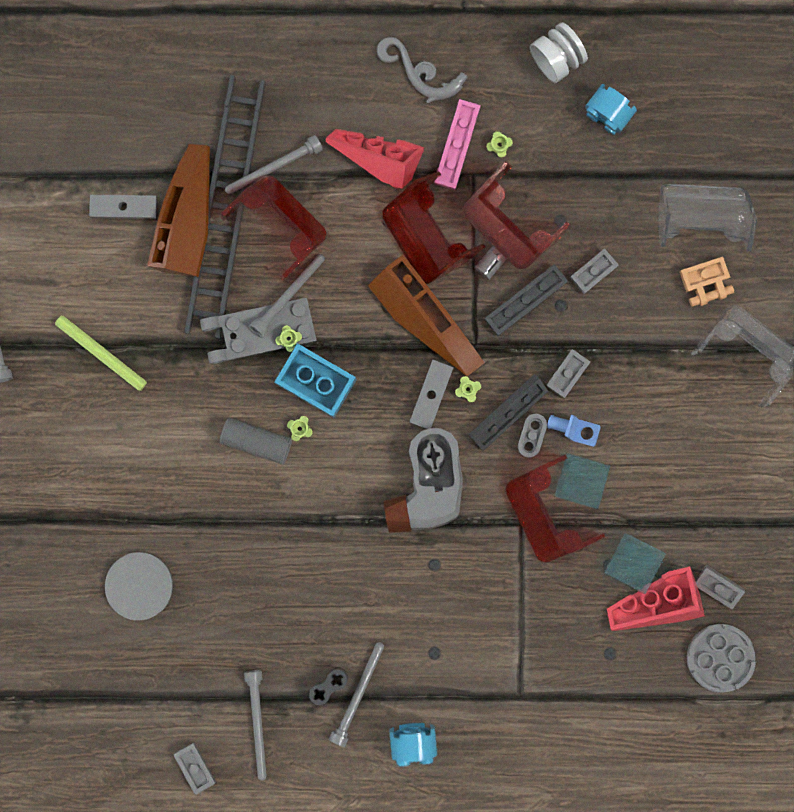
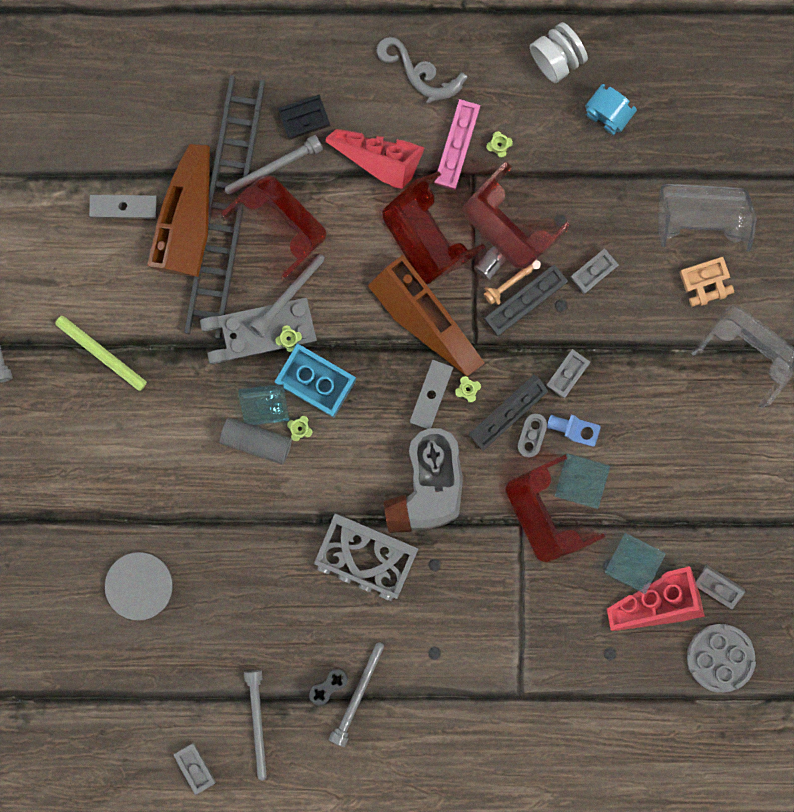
(264, 404): none -> clear light blue plate
(304, 117): none -> black plate
(349, 530): none -> light grey fence
(413, 743): medium azure brick -> none
(493, 295): none -> light nougat piece

